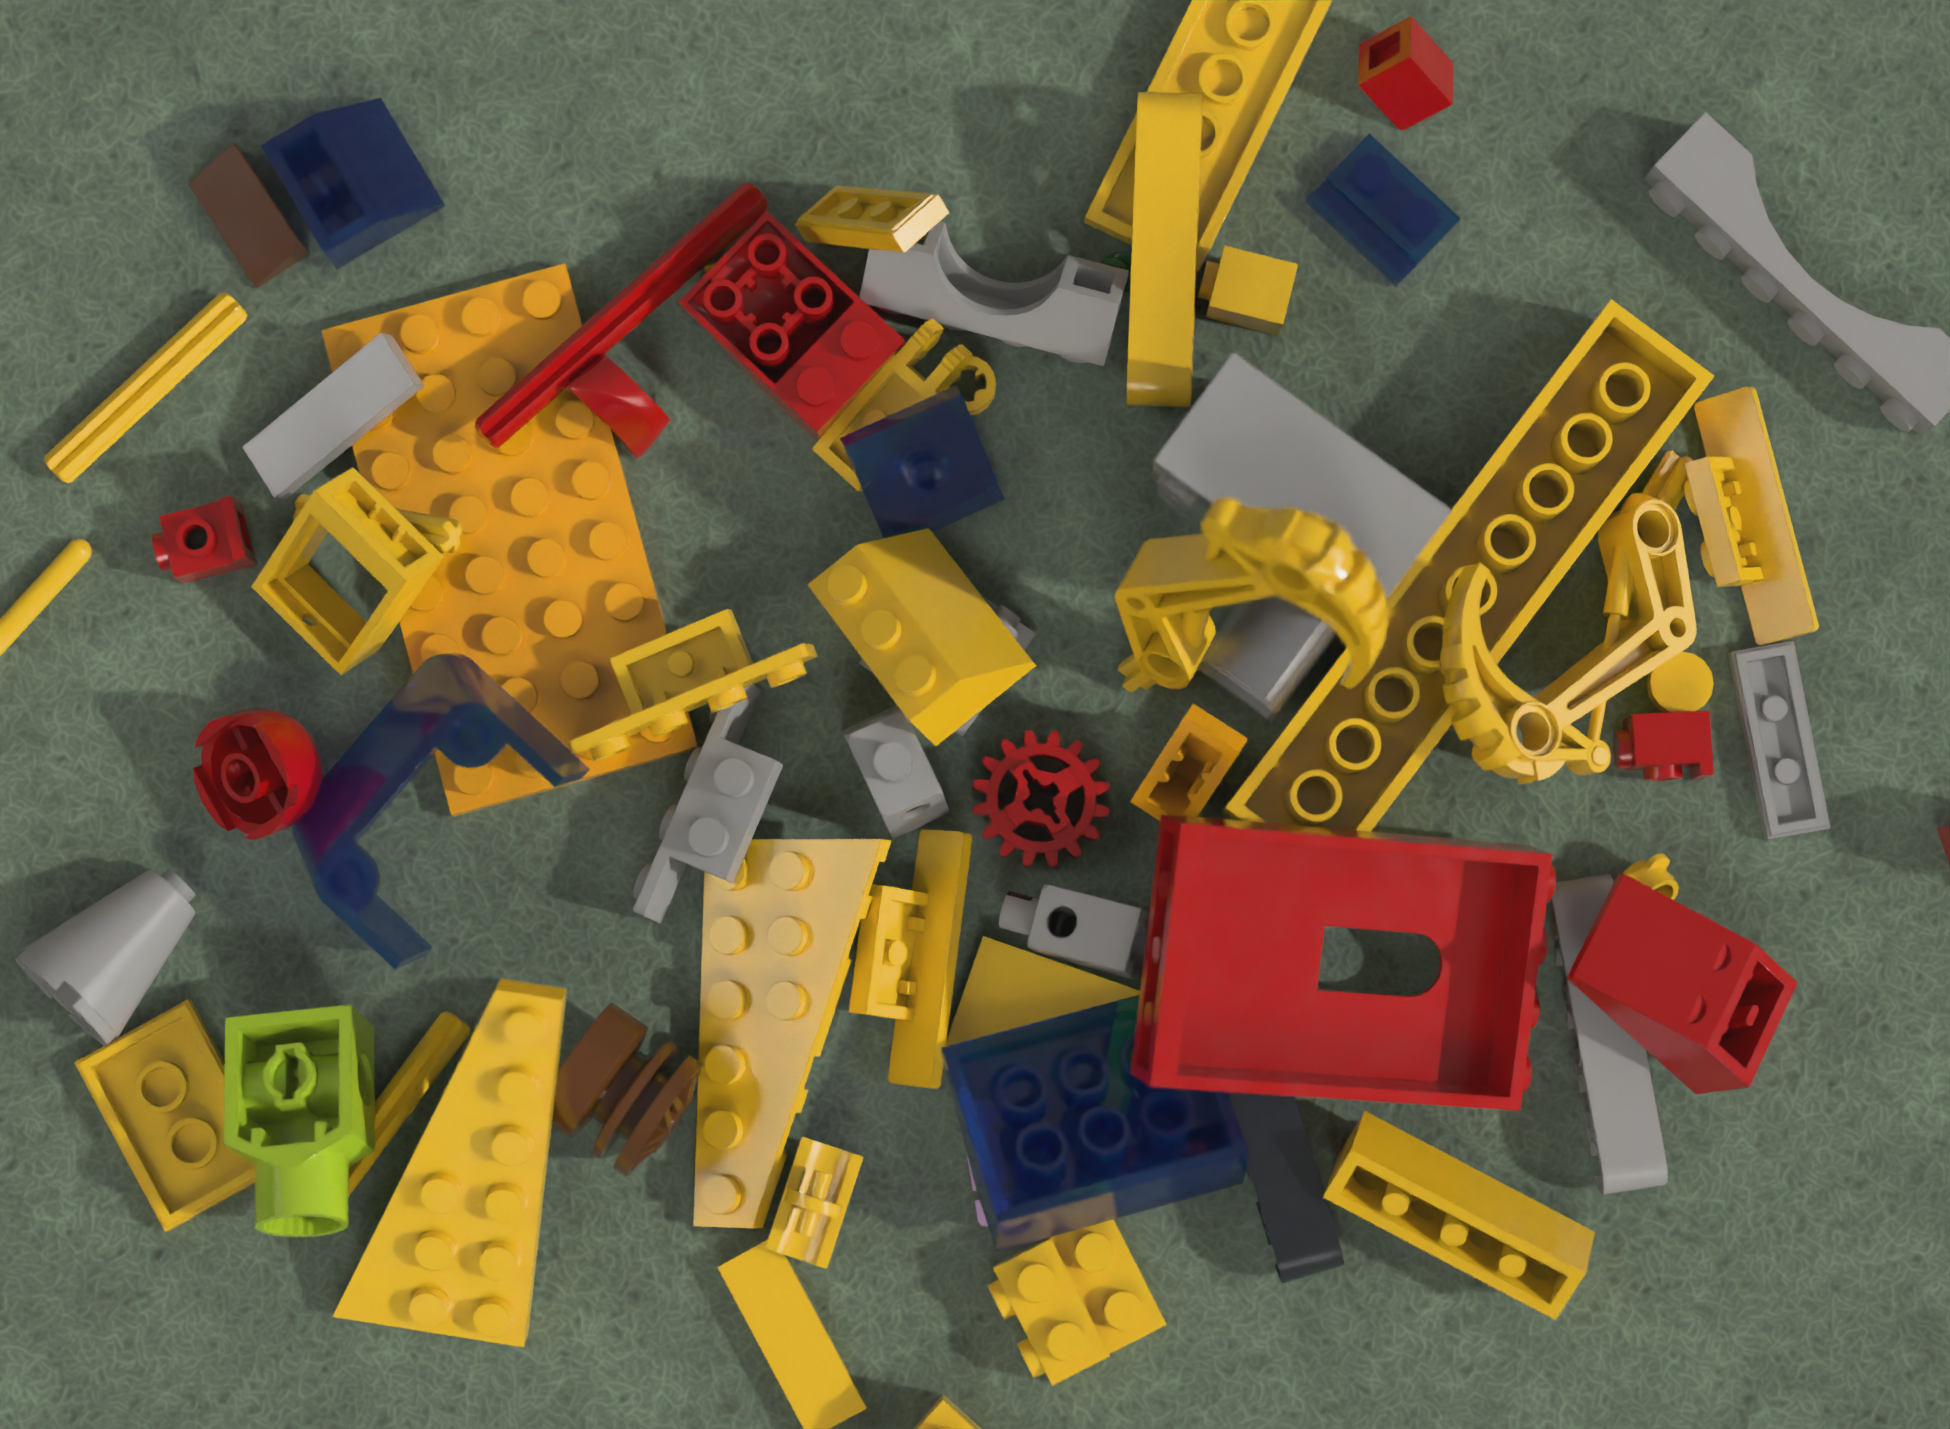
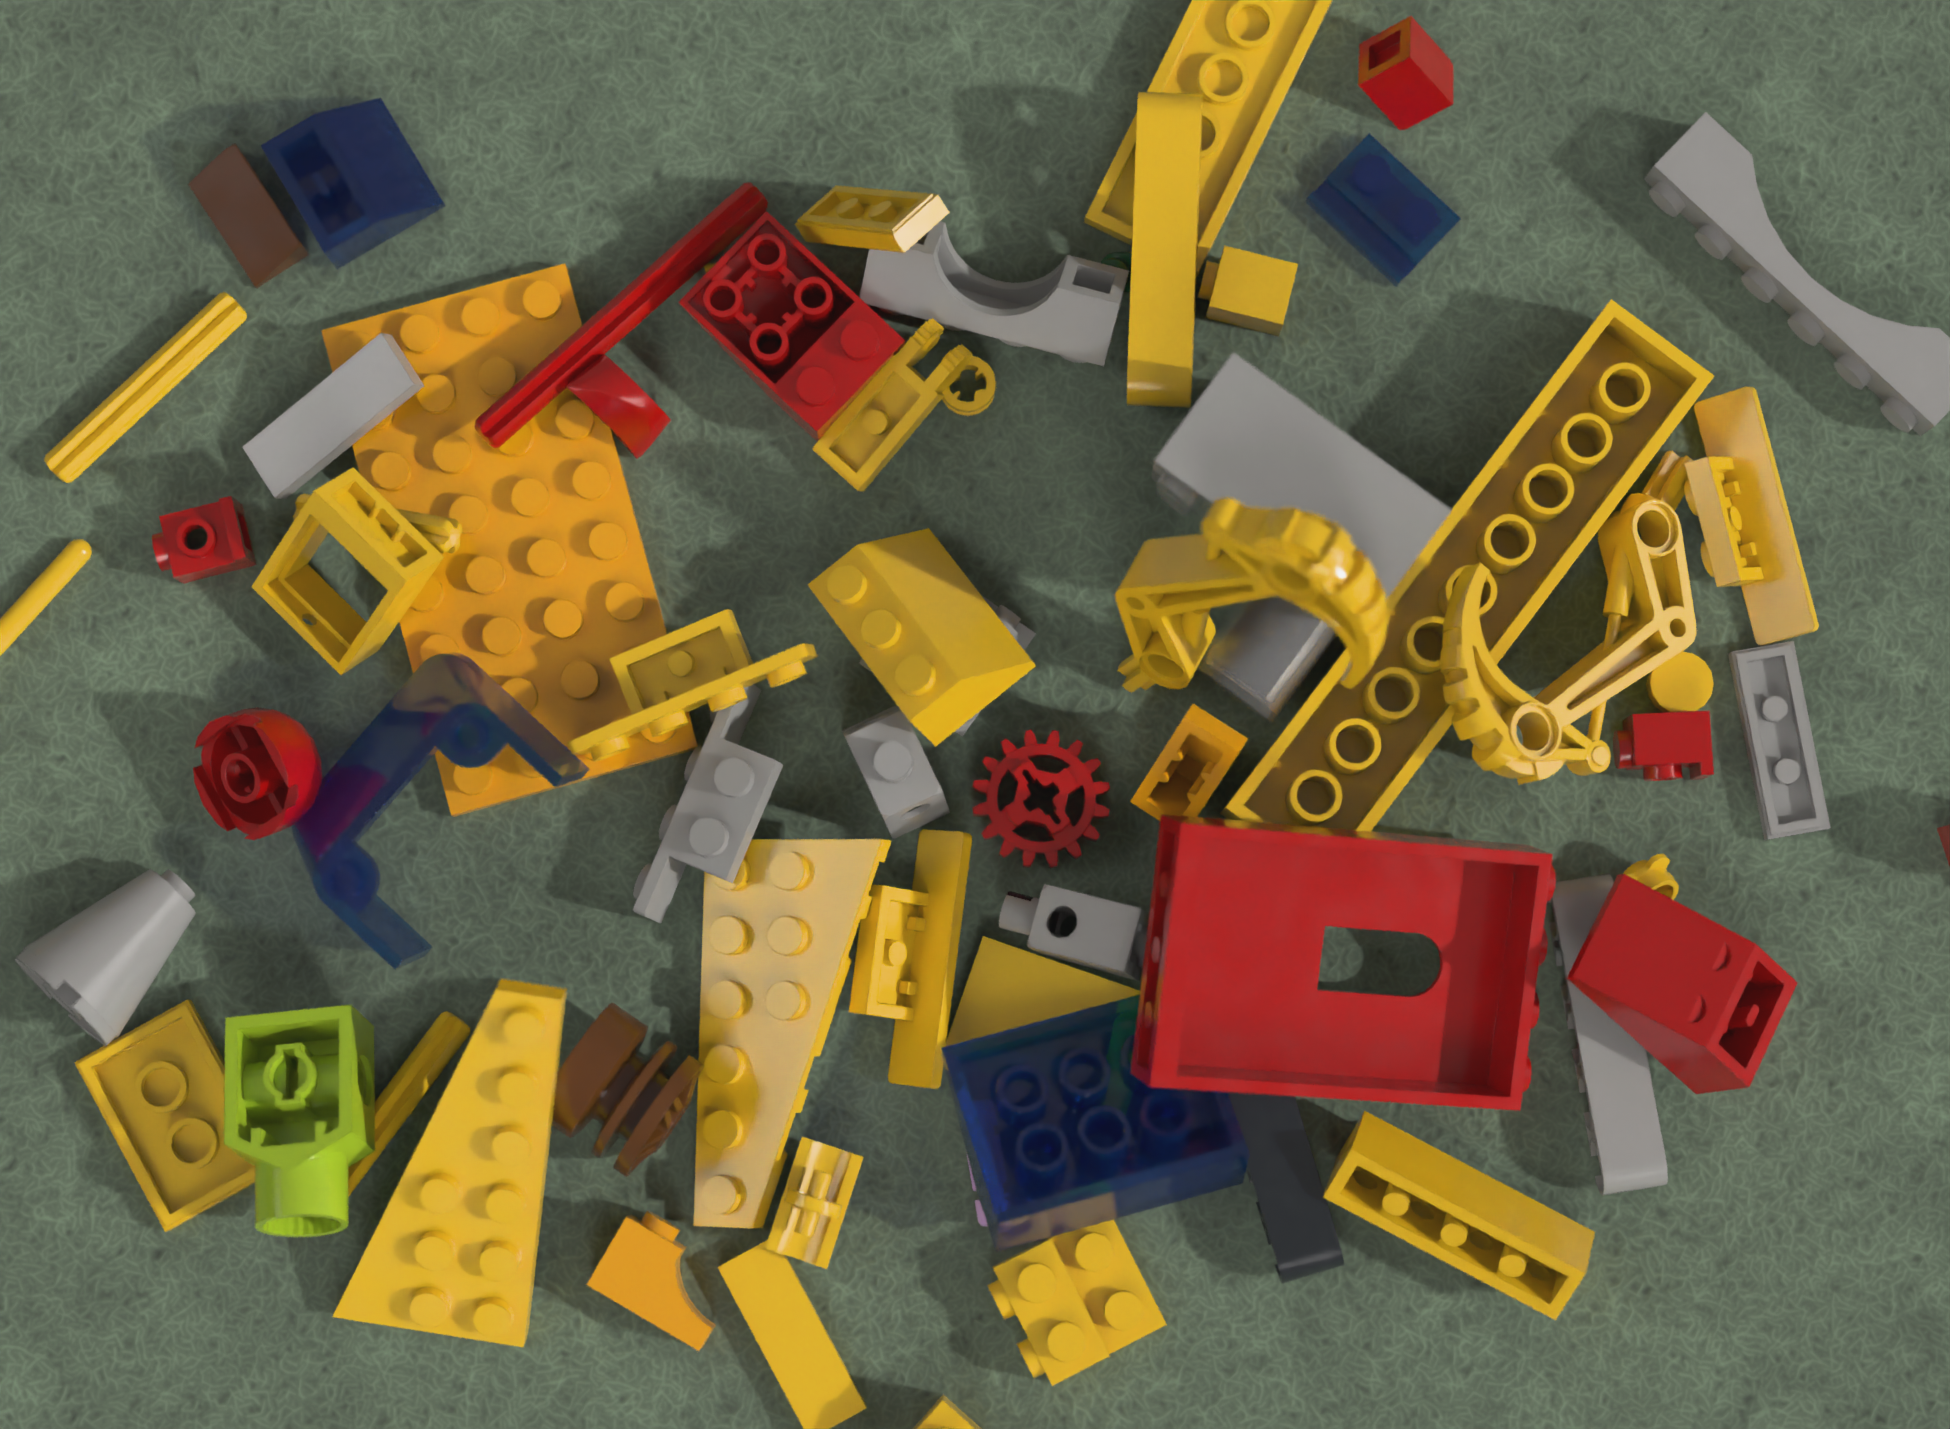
(645, 1277): none -> light orange arch
(923, 466): clear blue plate -> none

